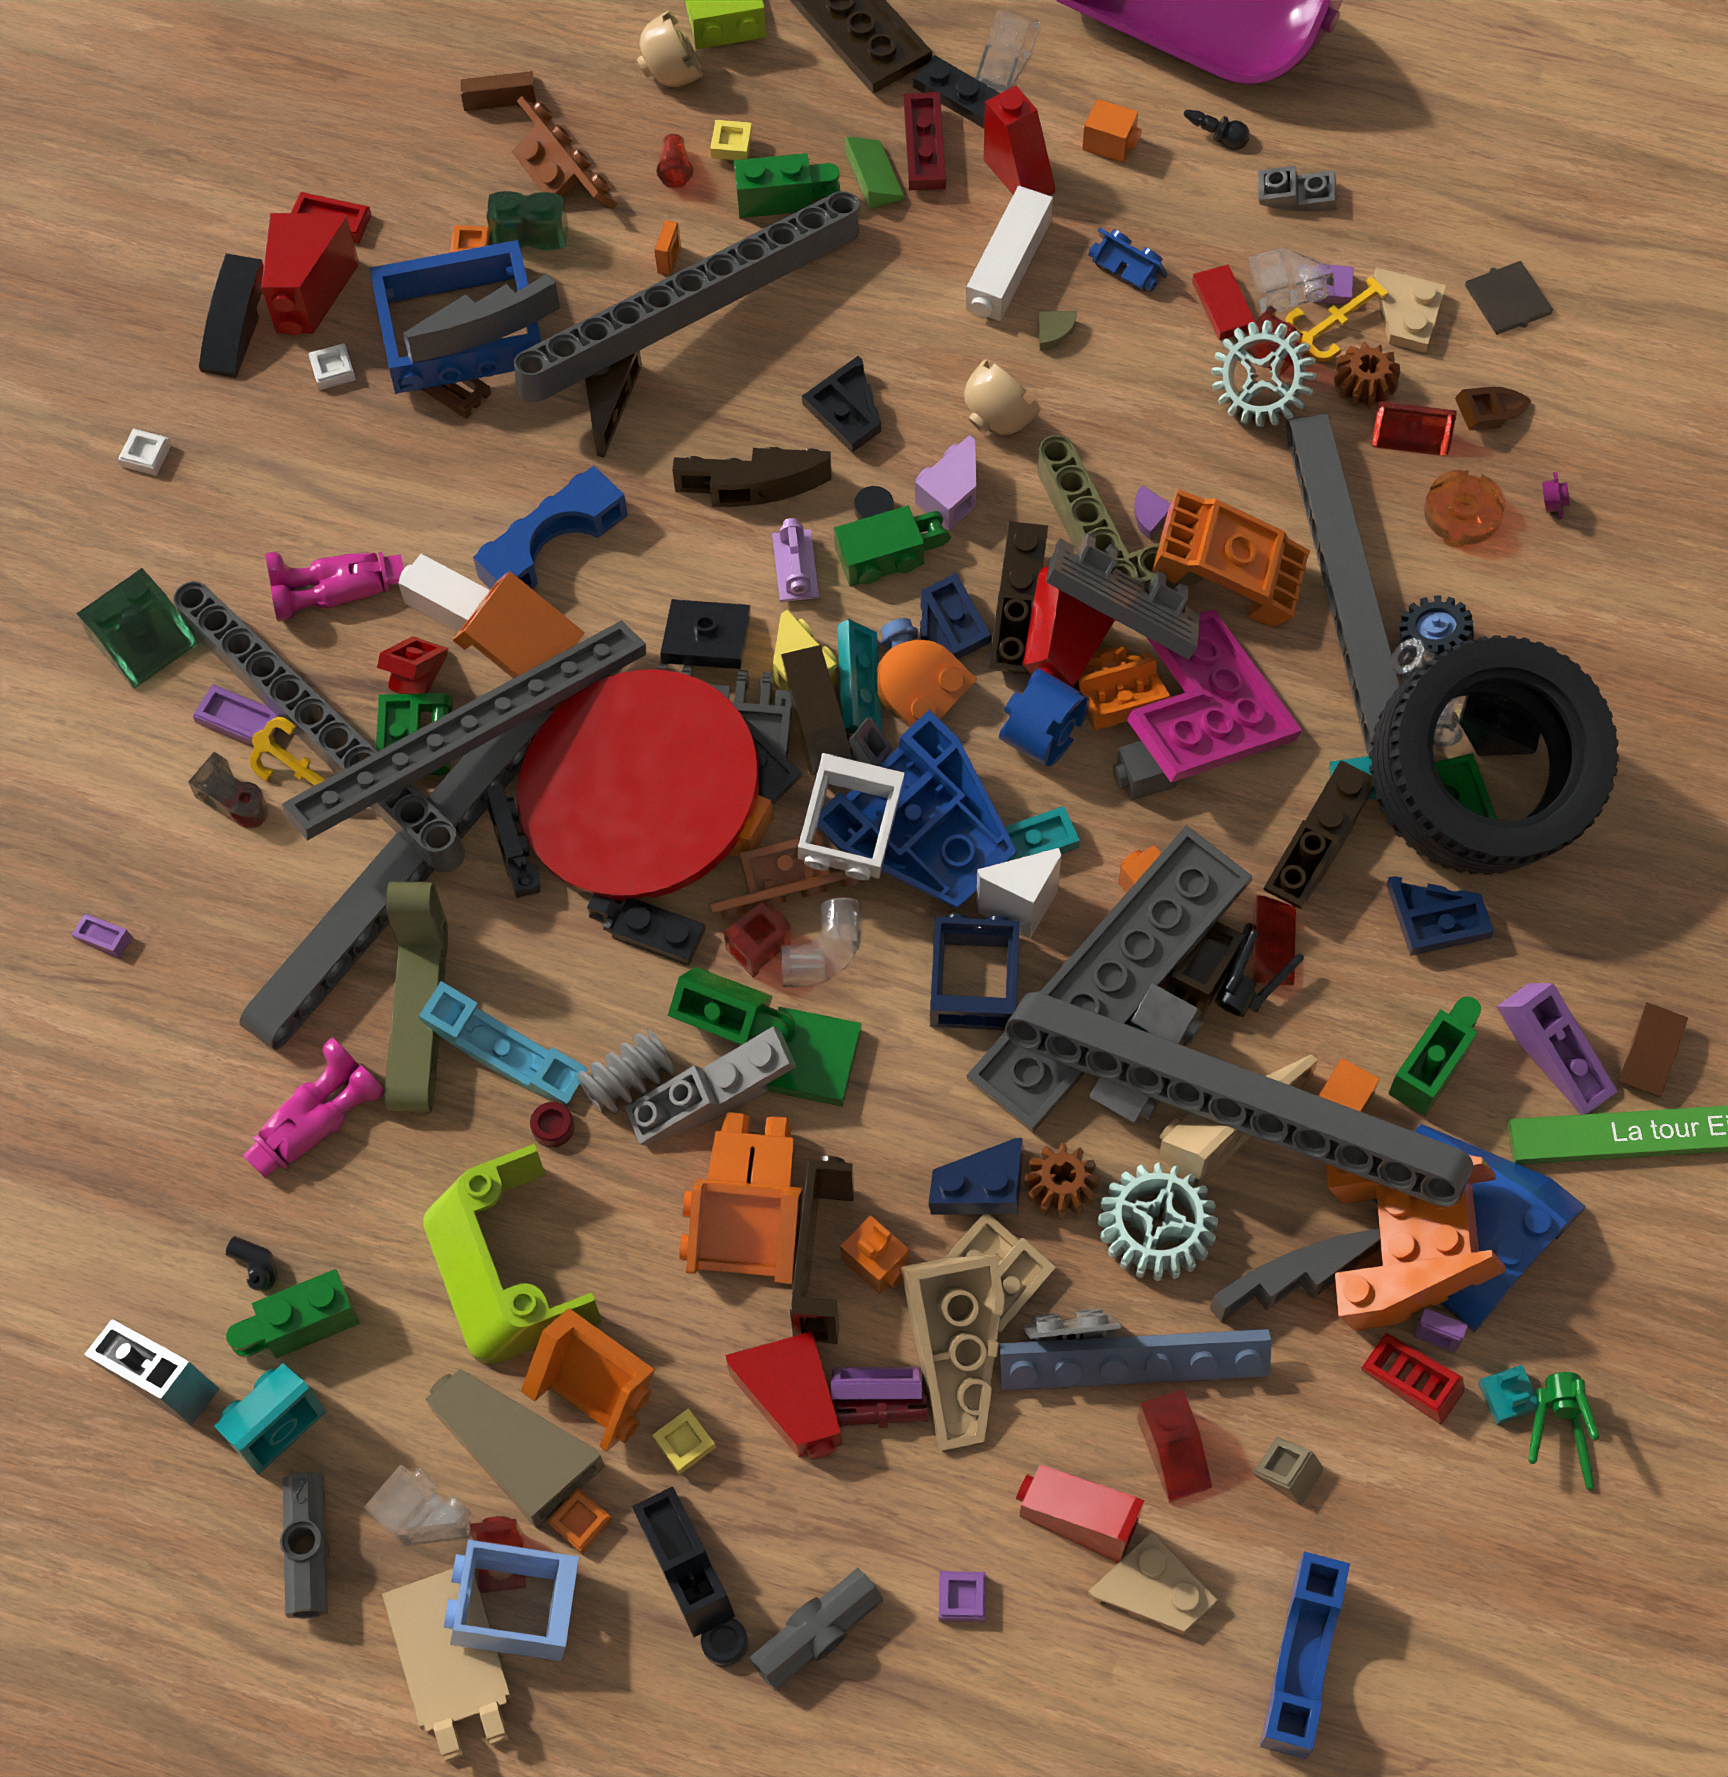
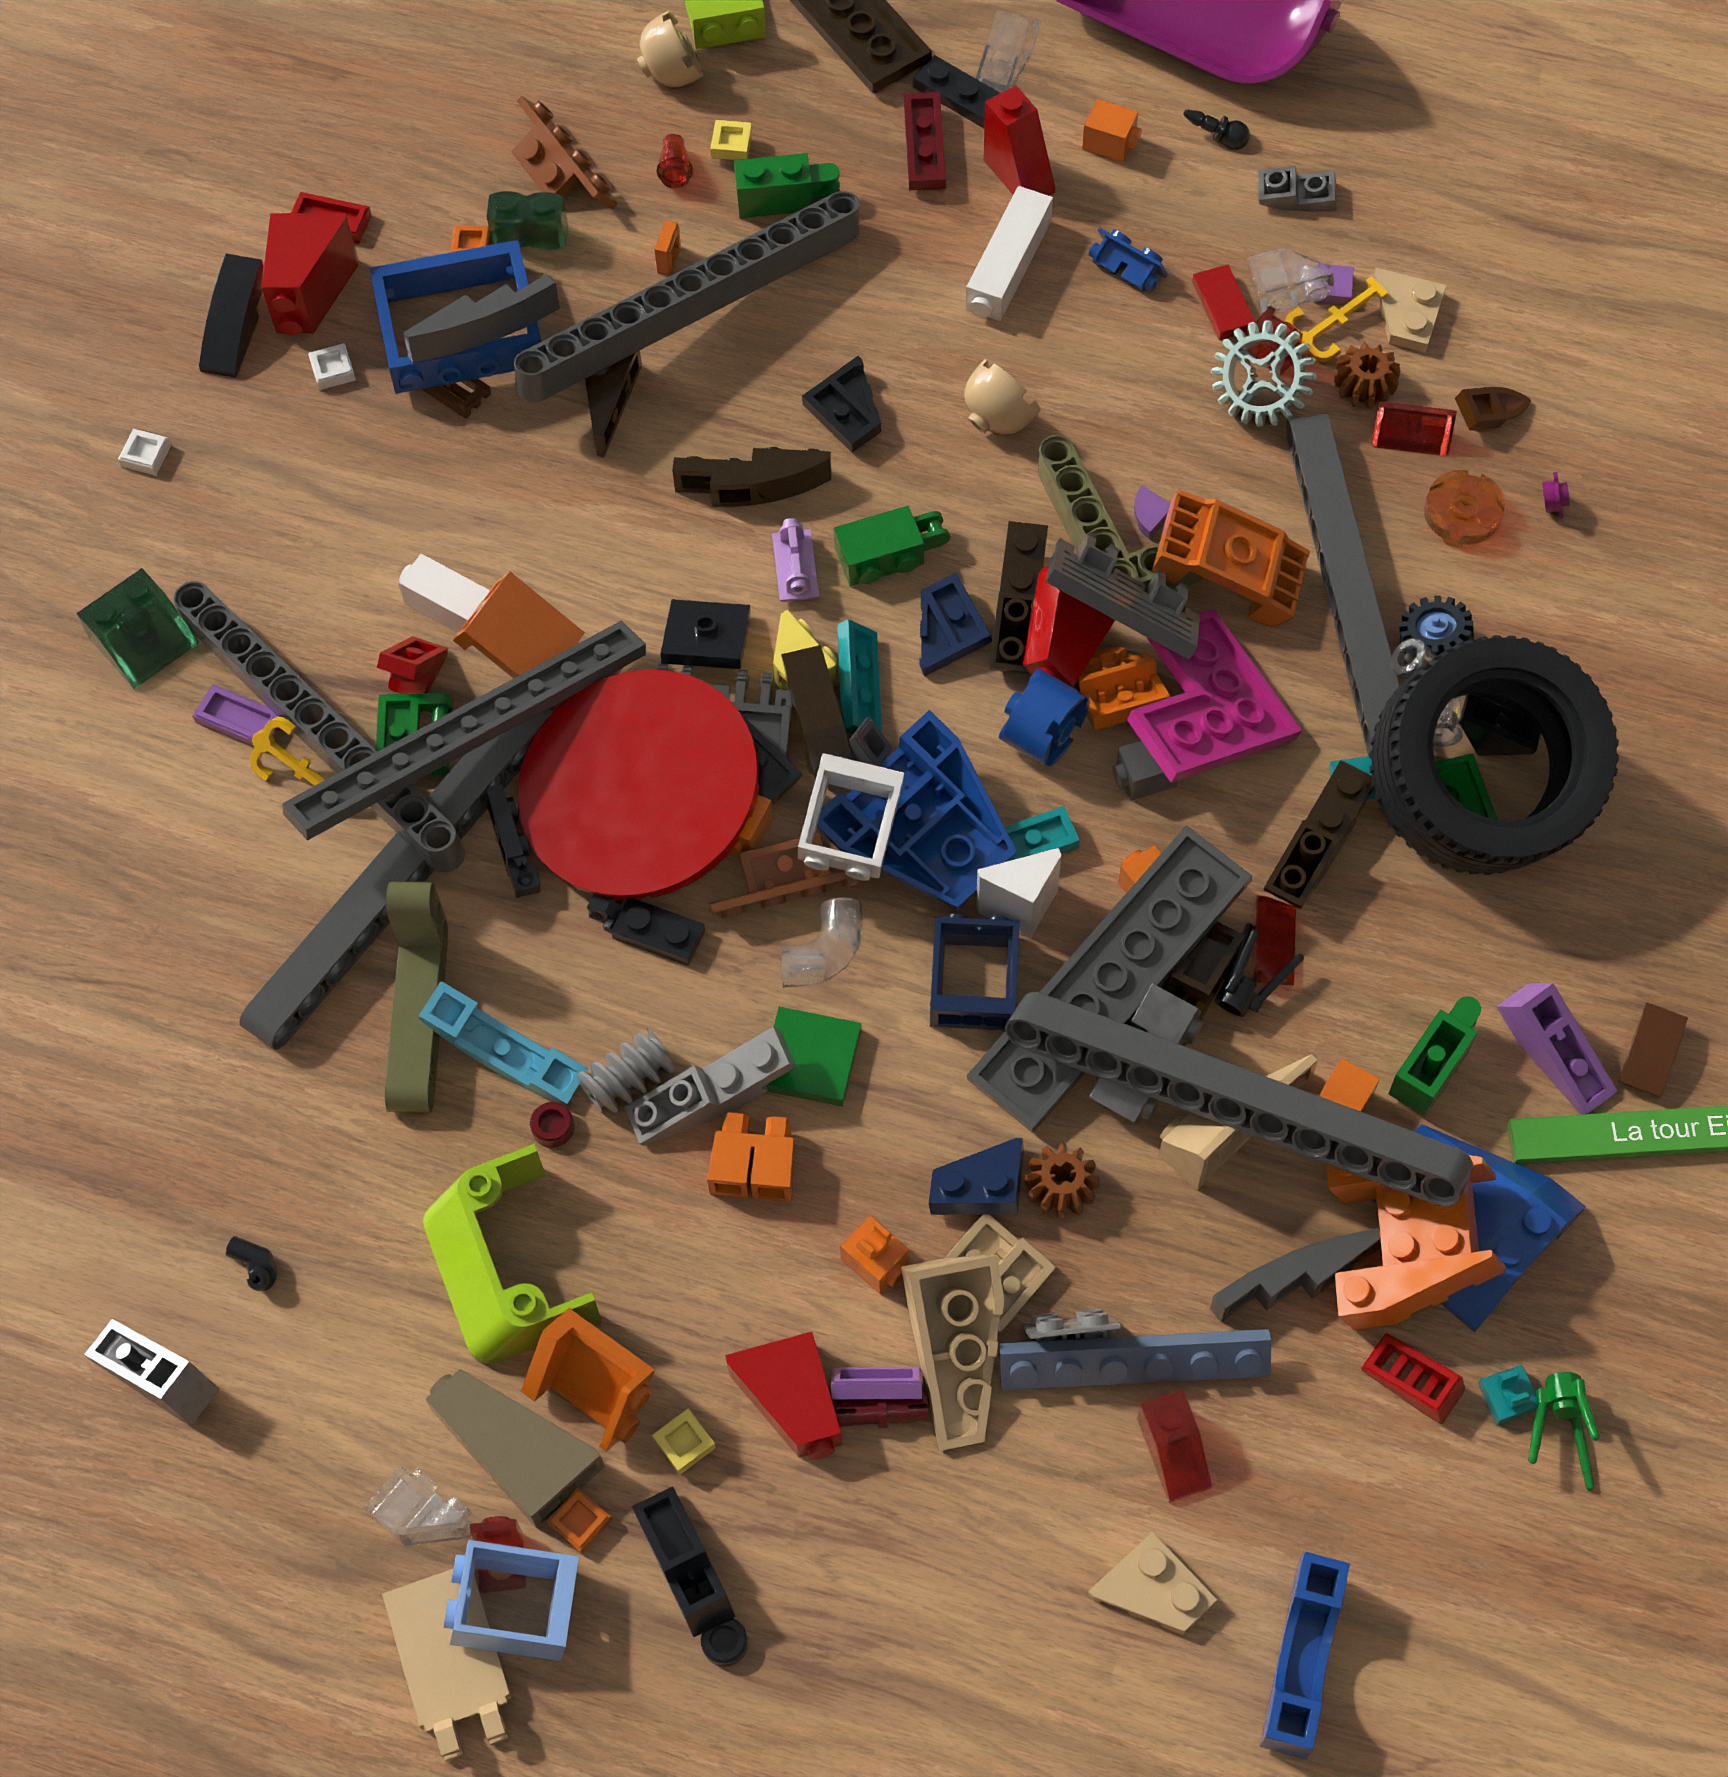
(102, 935): medium lavender piece -> none
(227, 795): clear smoke leg -> none
(269, 1417): teal slope -> none
(295, 1317): green brick -> none
(304, 1116): dark pink piece -> none
(306, 1572): dark grey piece -> none
(334, 580): dark pink piece -> none
(497, 90): reddish brown slope -> none
(585, 506): blue arch -> none
(725, 1007): green brick -> none
(742, 1228): orange panel -> none
(755, 925): clear red brick -> none
(816, 1629): dark grey piece -> none
(831, 1180): dark brown panel -> none
(873, 171): bright green slope -> none
(873, 501): black tile -> none
(897, 632): medium blue plate -> none
(921, 678): orange slope -> none
(950, 484): lavender slope -> none
(962, 1596): medium lavender tile -> none
(1055, 327): olive tile -> none
(1080, 1511): slope -> none
(1173, 1228): light aqua gear -> none
(1289, 1469): dark tan slope -> none
(1438, 917): dark blue wing -> none
(1440, 1330): medium lavender tile -> none
(1508, 297): clear smoke piece -> none

